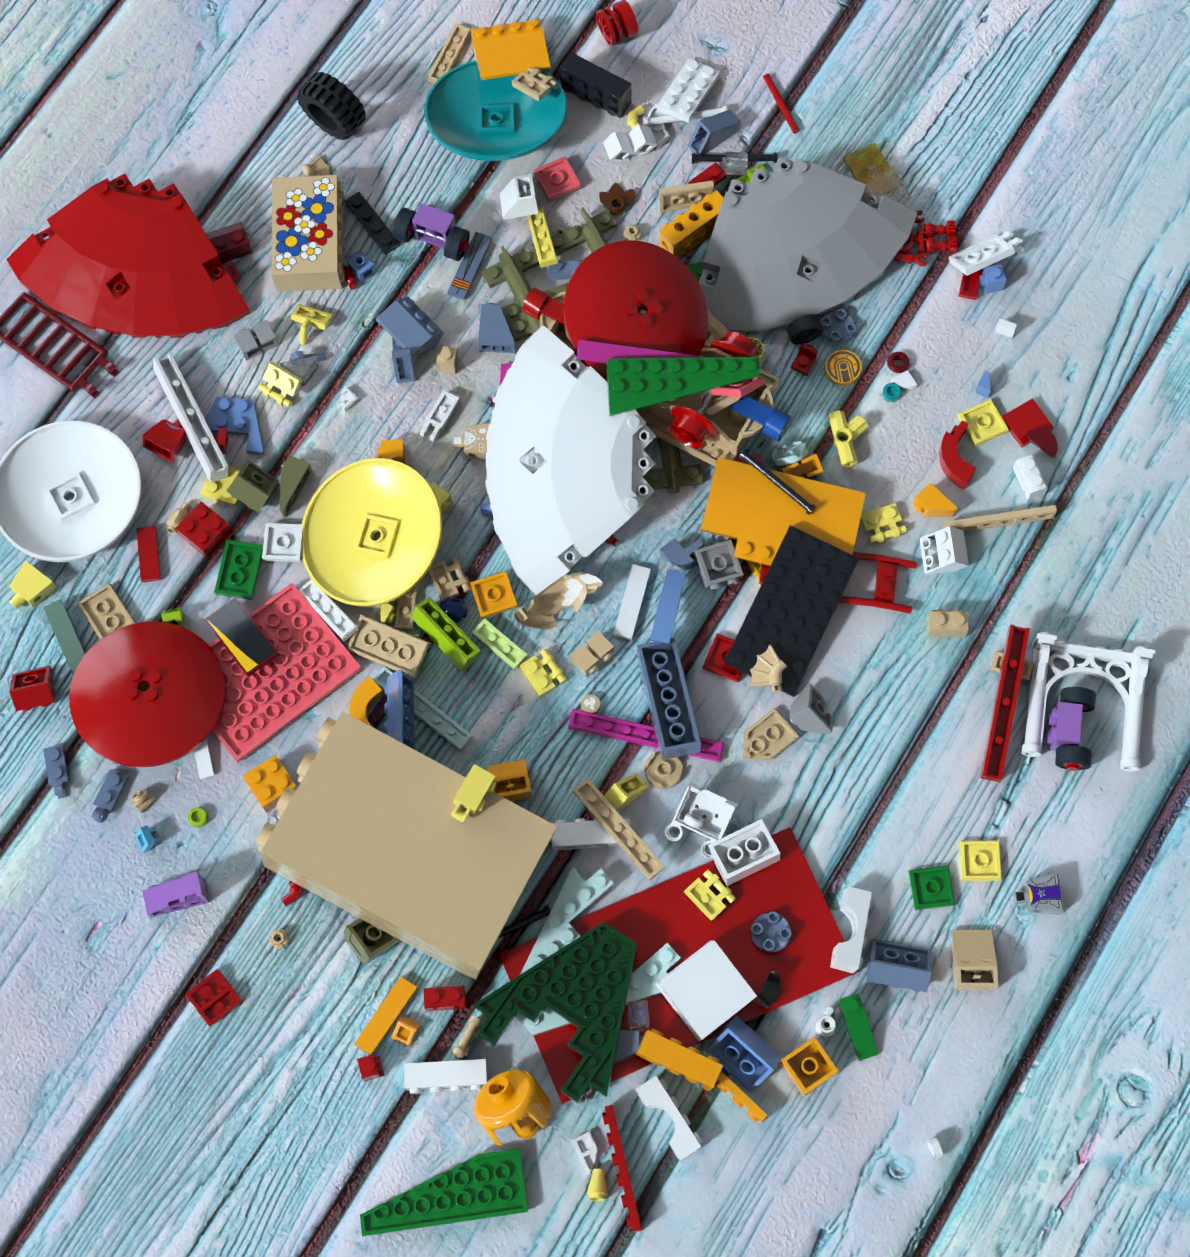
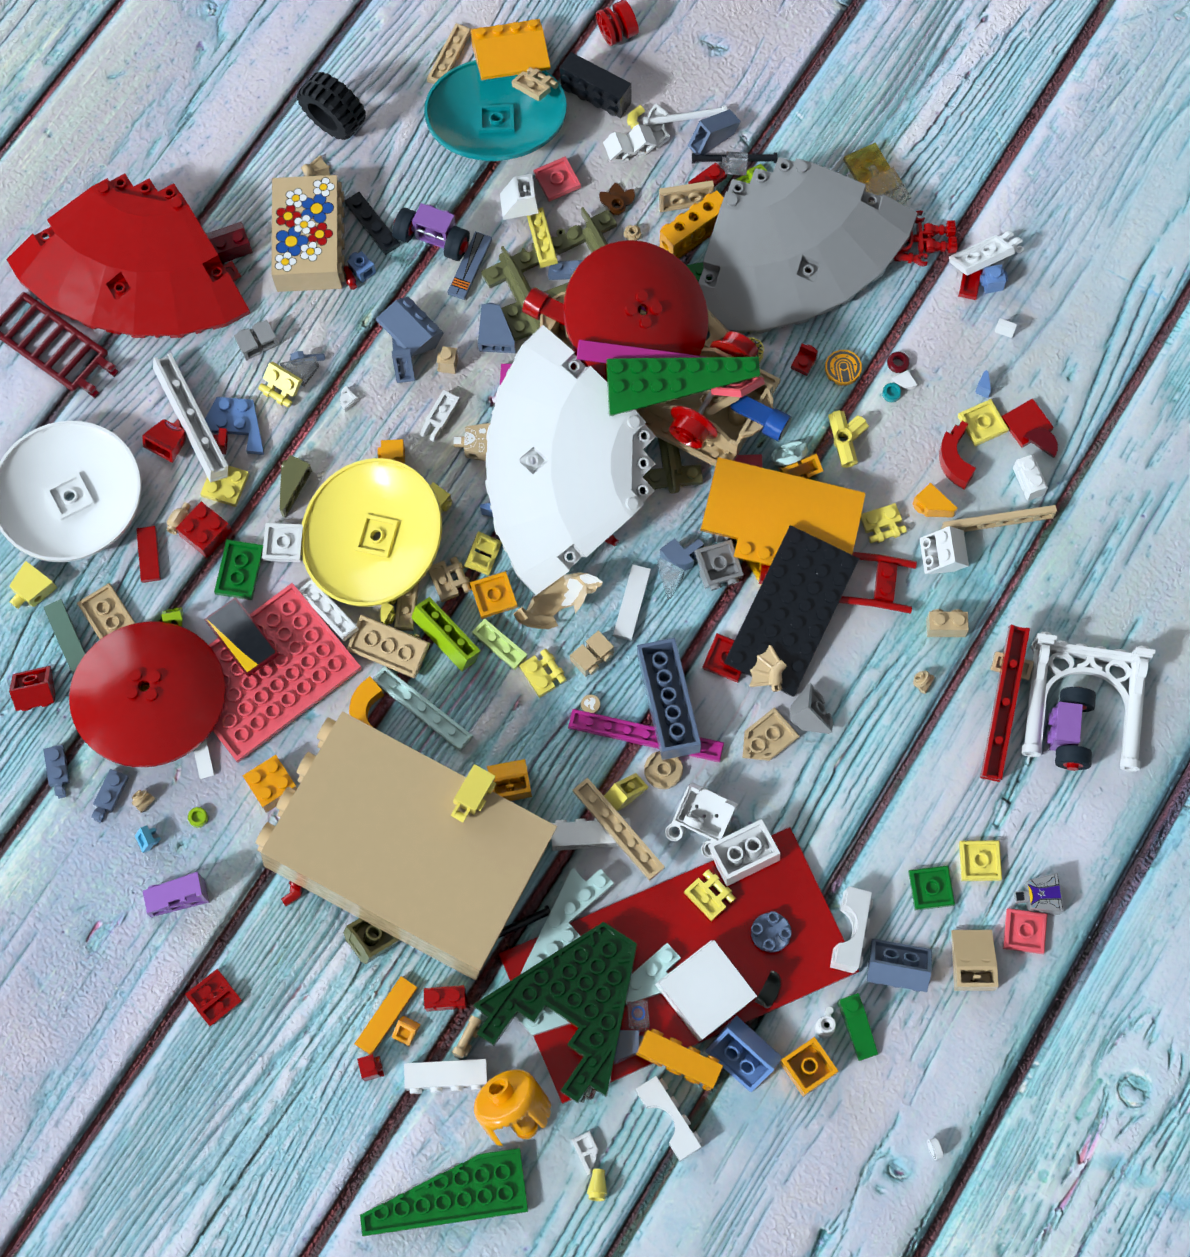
(252, 485): olive slope -> none
(282, 942): tan plate -> none
(310, 317): light yellow plate -> none
(400, 708): medium blue slope -> none
(454, 608): clear blue head -> none
(479, 561): none -> light yellow piece
(619, 1160): red plate -> none
(668, 607): medium blue slope -> none
(688, 90): white plate -> none
(740, 1098): light orange plate -> none
(777, 481): black bar -> none
(781, 103): red bar -> none
(805, 329): black tyre -> none
(838, 326): sand blue dish -> none
(923, 681): none -> tan plate
(1025, 931): none -> coral tile

